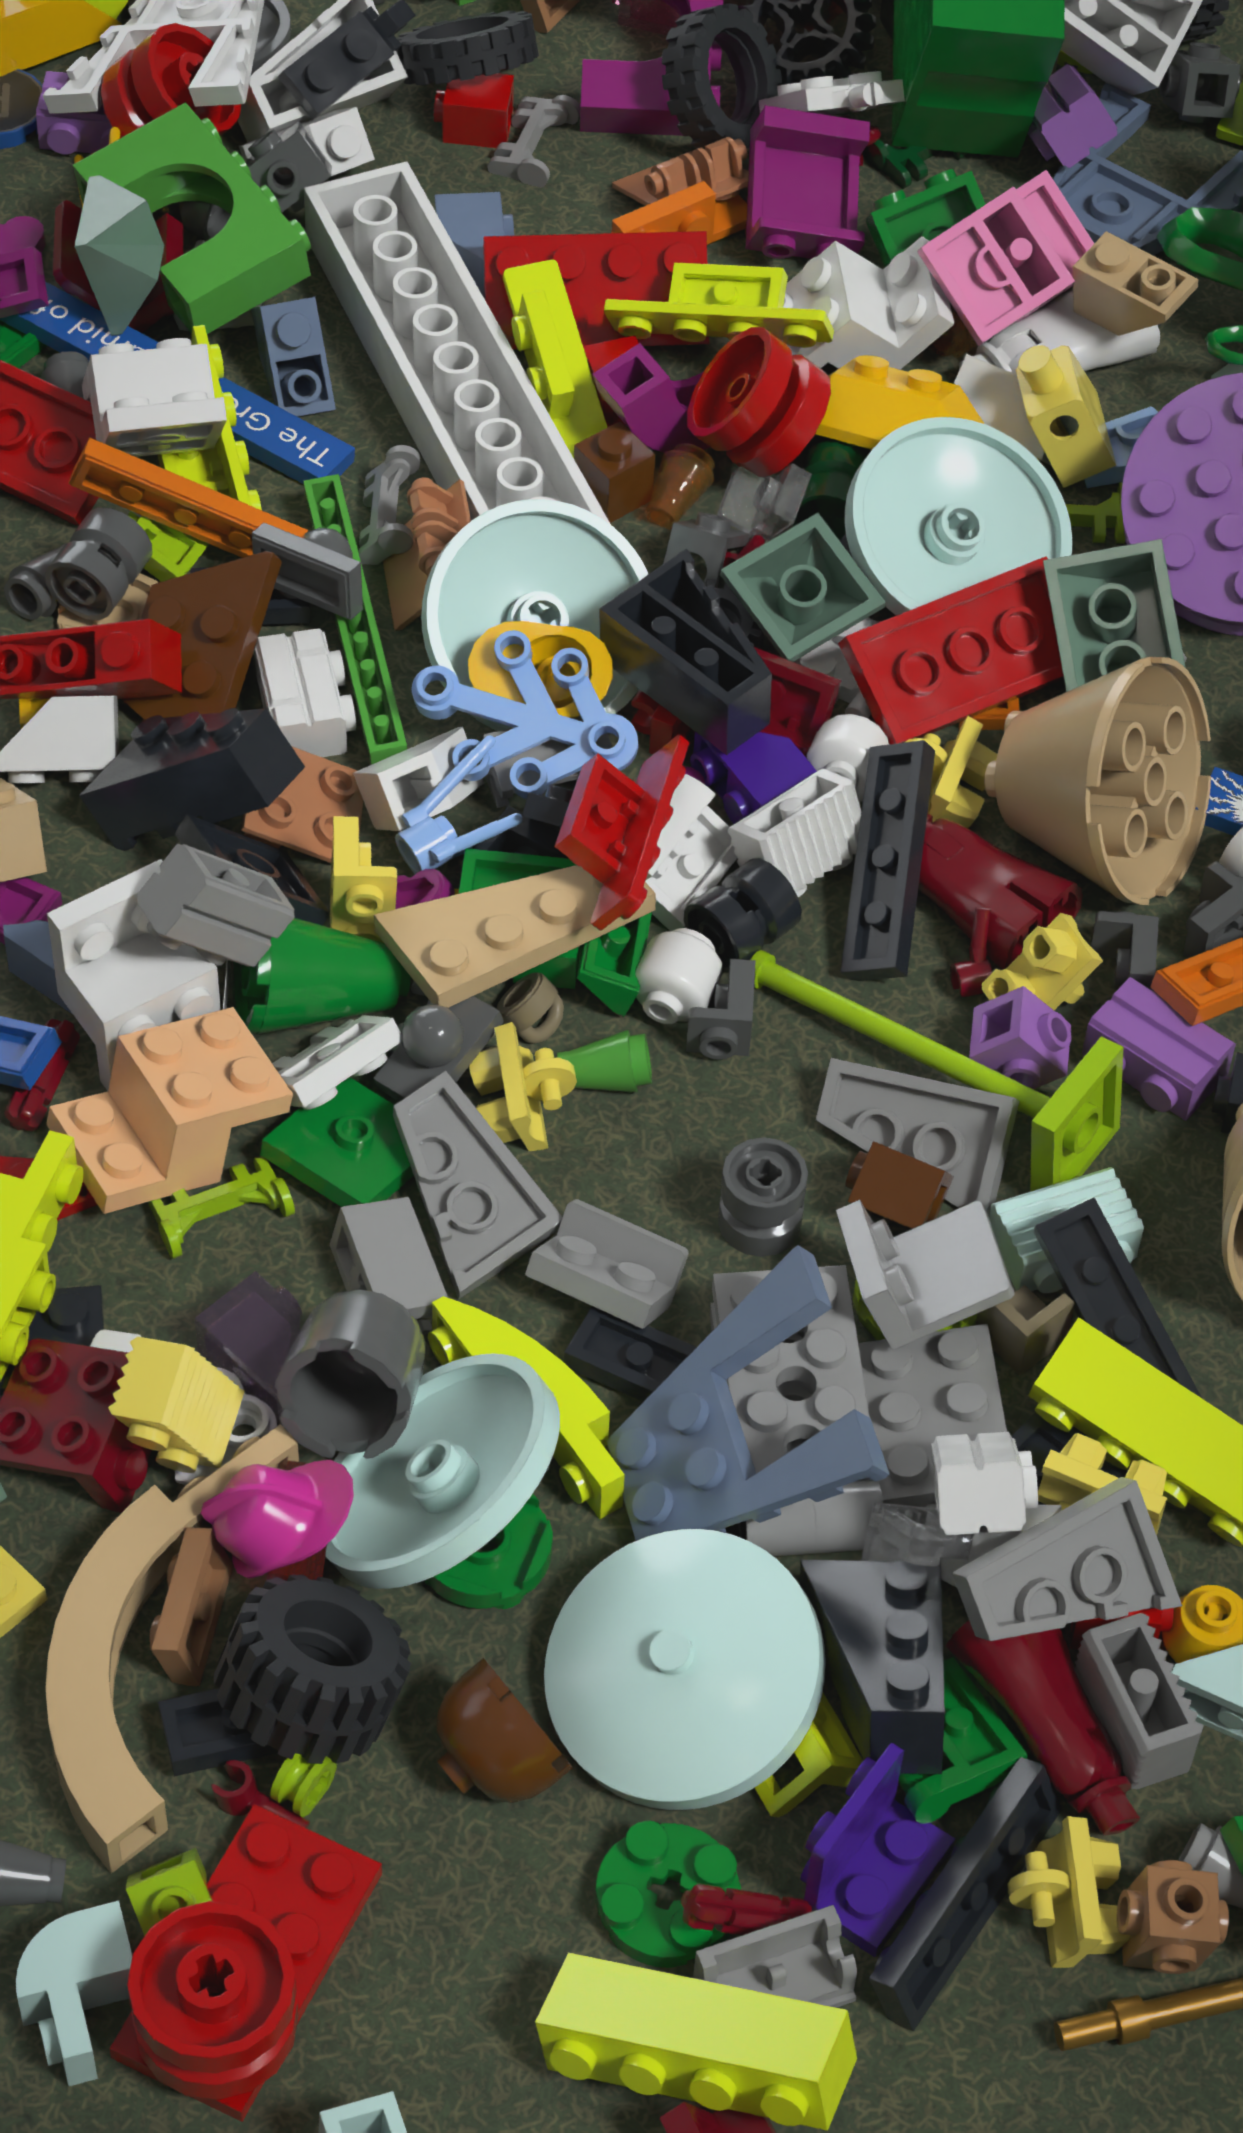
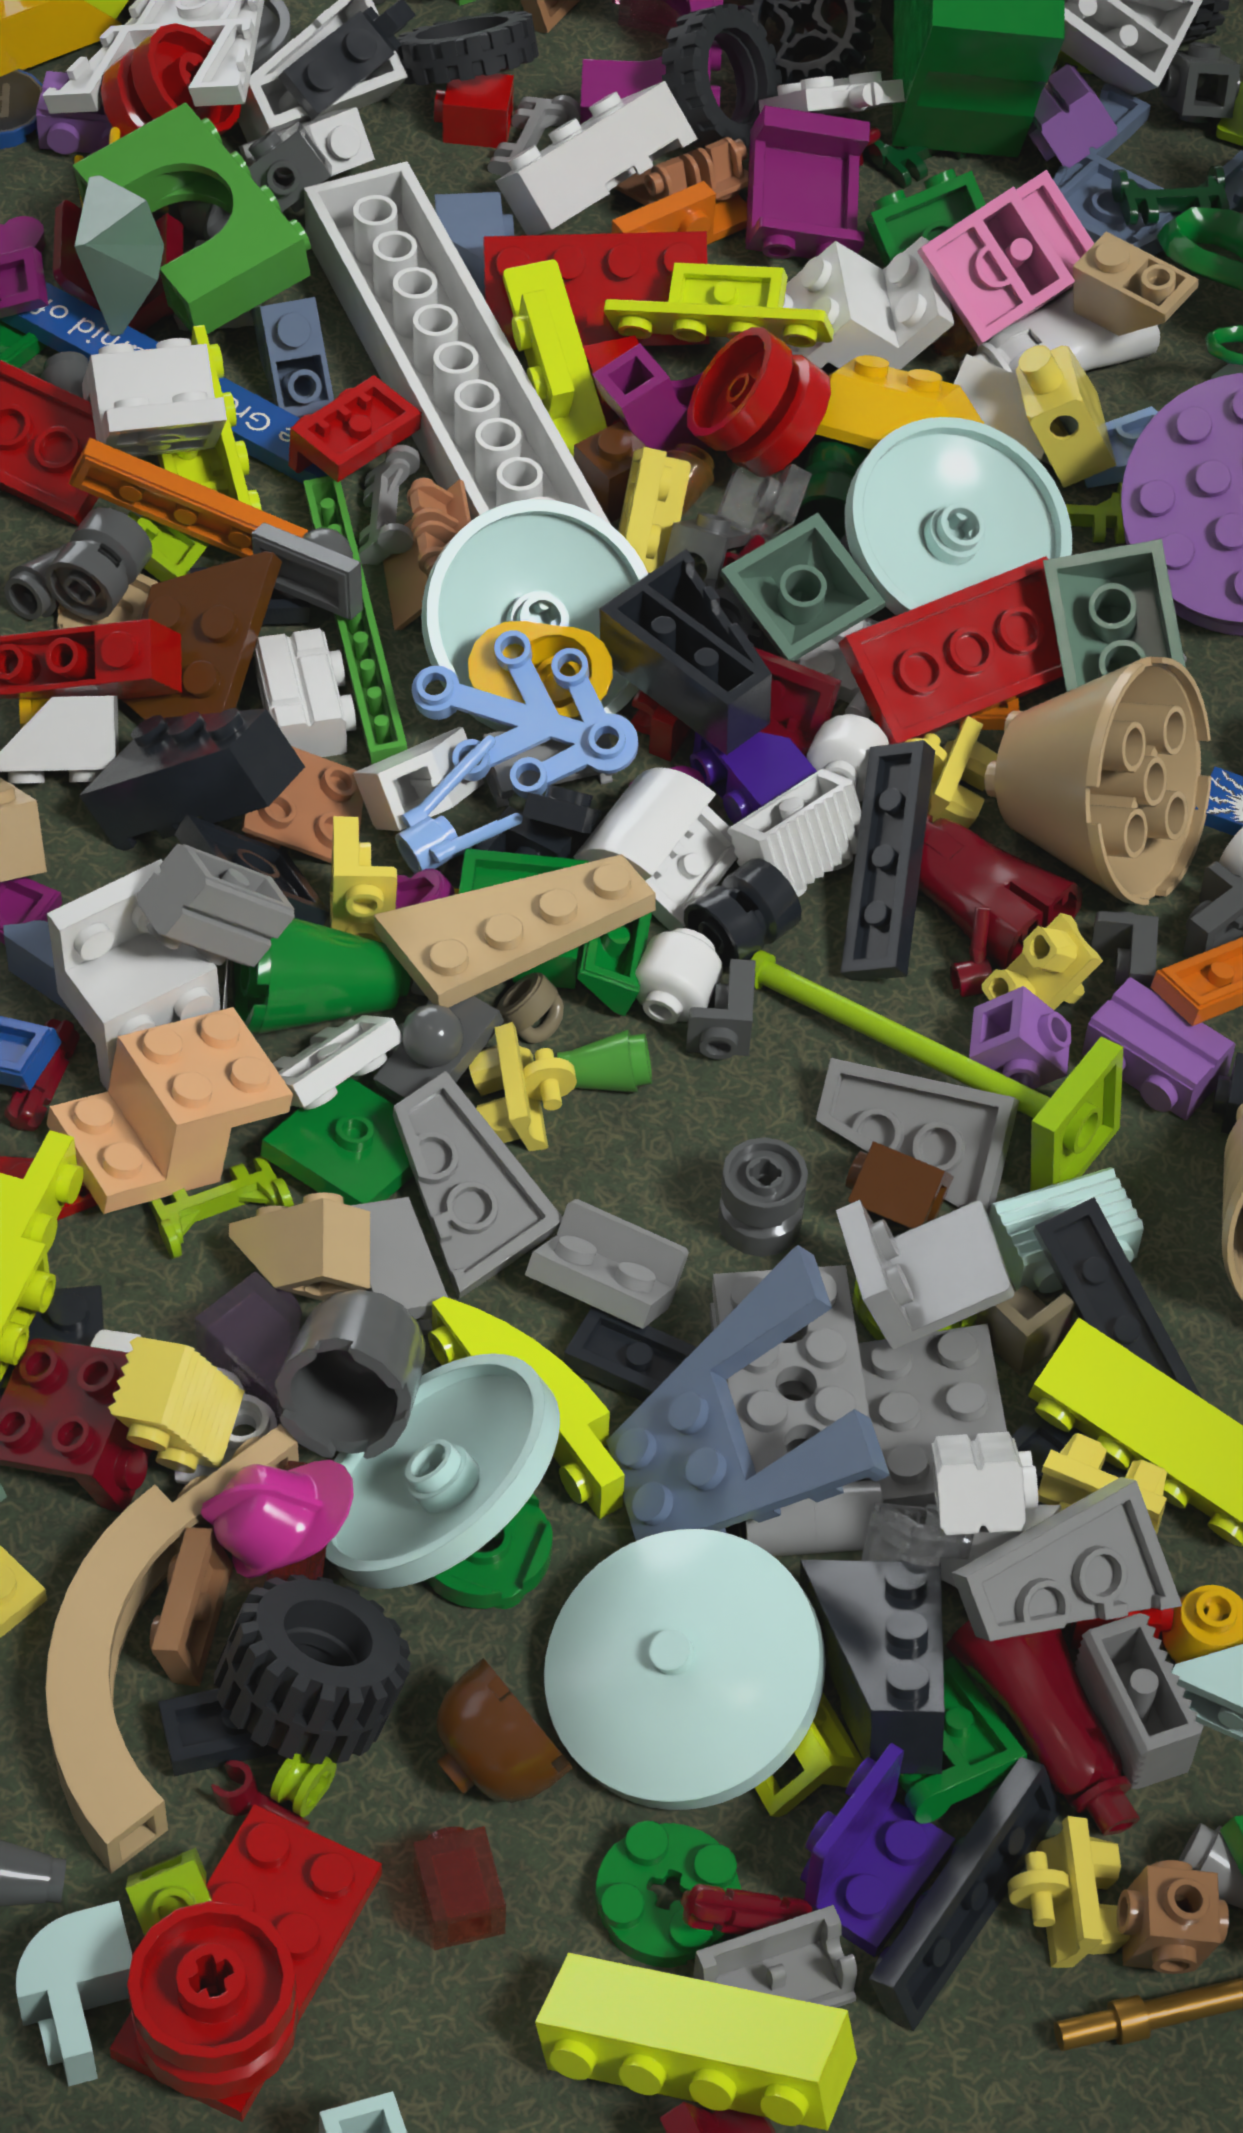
(309, 1246): none -> tan slope
(352, 429): none -> red bracket
(459, 1886): none -> clear red brick
(593, 156): none -> white wedge
(617, 826): red bracket -> none
(653, 503): none -> light yellow bracket
(1151, 202): none -> dark green piece

